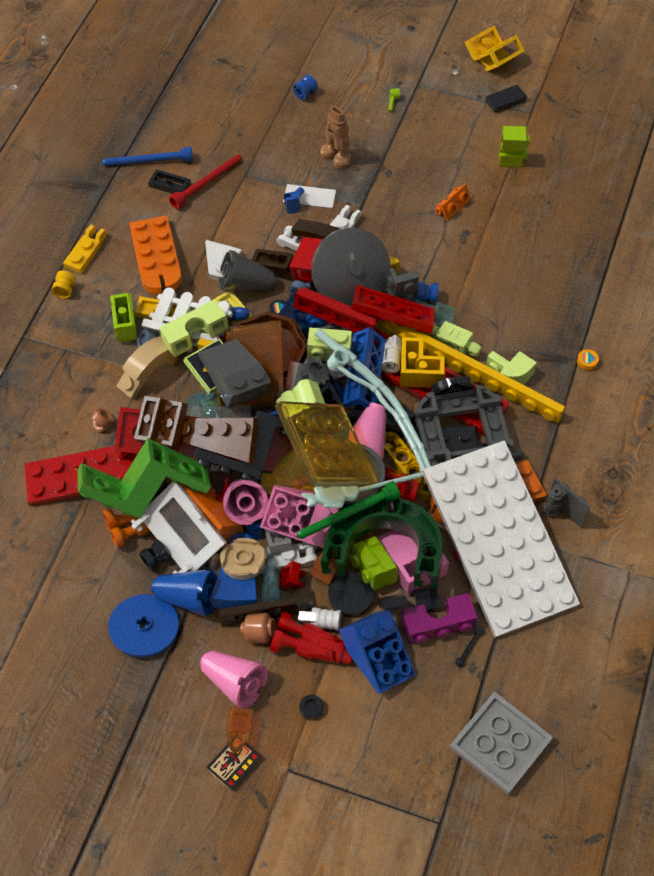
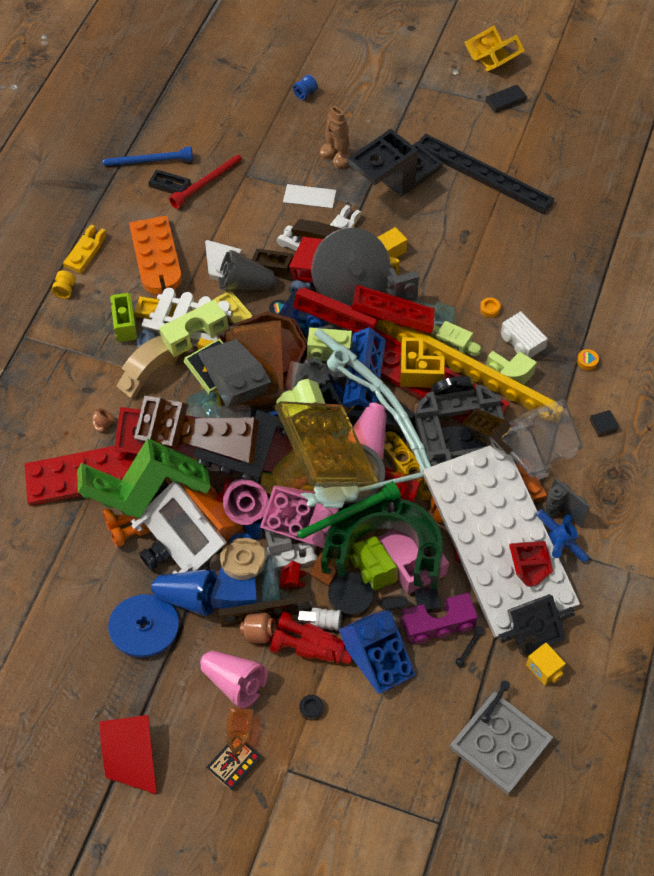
(128, 752): none -> red slope
(239, 313): blue arm -> none
(292, 200): blue piece -> none
(392, 355): white hinge -> none
(394, 94): lime hand -> none
(394, 242): none -> yellow brick
(395, 162): none -> black bracket
(428, 292): blue wheel -> none
(454, 202): orange hinge -> none
(487, 175): none -> black tile
(488, 429): none -> dark brown fence
(490, 307): none -> light orange tile
(504, 686): none -> black hinge
(513, 146): lime brick -> none
(523, 335): none -> white brick
(531, 561): none -> red slope
(536, 624): none -> black plate
(542, 437): none -> clear windscreen
(546, 664): none -> yellow brick
(562, 535): none -> blue bar
(604, 423): none -> black tile

